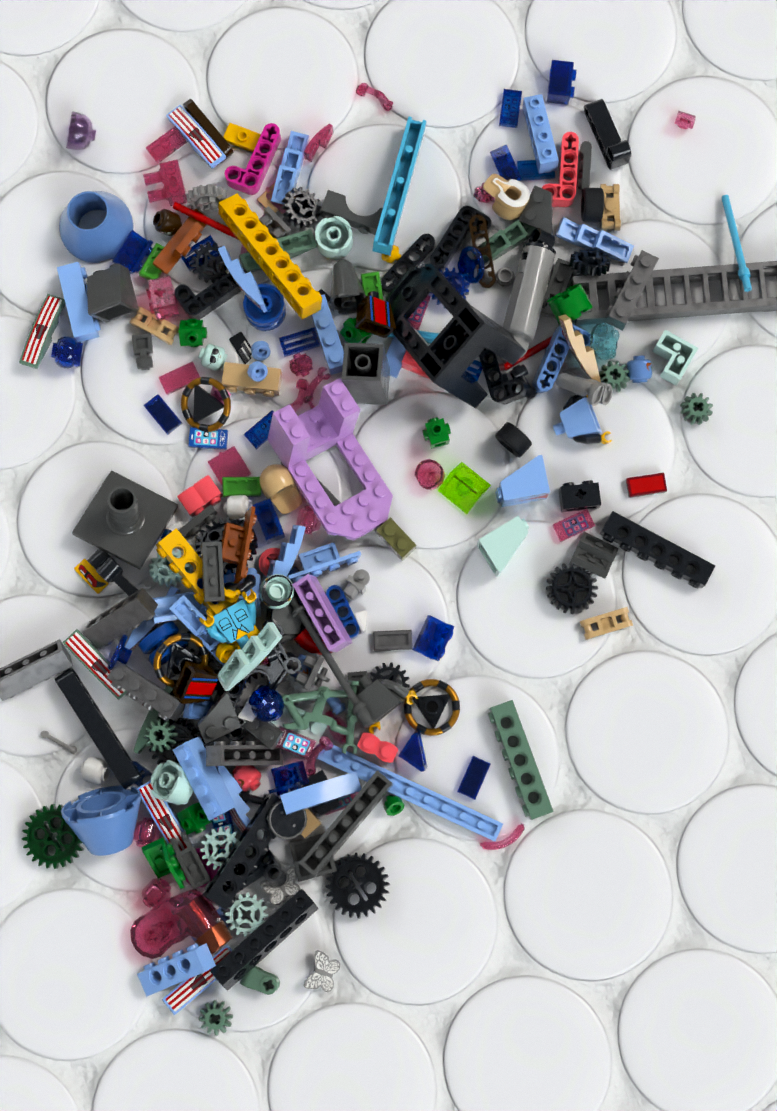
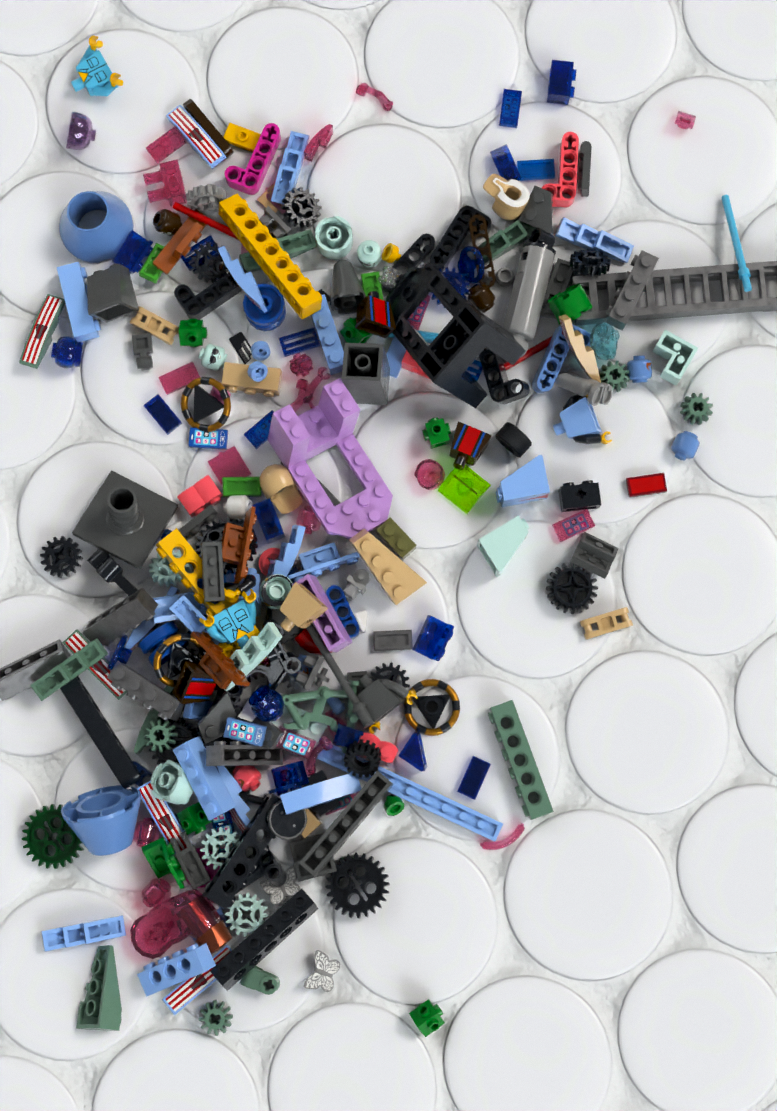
(44, 734): light grey hinge -> none
(57, 563): none -> black gear
(69, 669): none -> sand green slope
(83, 933): none -> light blue slope
(90, 575): yellow sticker -> none
(95, 72): none -> medium azure torso
(95, 770): white head -> none
(102, 1002): none -> sand green wedge
(163, 298): clear pink brick -> none
(217, 665): none -> dark orange bracket
(245, 731): none -> tile
(300, 608): none -> tan torso
(335, 205): dark grey arch -> none
(346, 735): none -> clear blue panel
(357, 766): none -> black tyre
(369, 253): none -> light aqua head
(389, 276): none -> clear wheel
(390, 571): none -> tan wedge
(399, 187): medium azure tile -> none
(427, 1017): none -> green brick
(468, 445): none -> torso
(481, 195): clear pink piece -> none
(481, 297): none -> dark brown head
(520, 372): black bar -> none
(540, 134): light blue brick -> none
(592, 204): black tyre -> none
(611, 208): tan plate -> none
(615, 152): black beam -> none
(685, 445): none -> medium blue head
(702, 568): black brick -> none

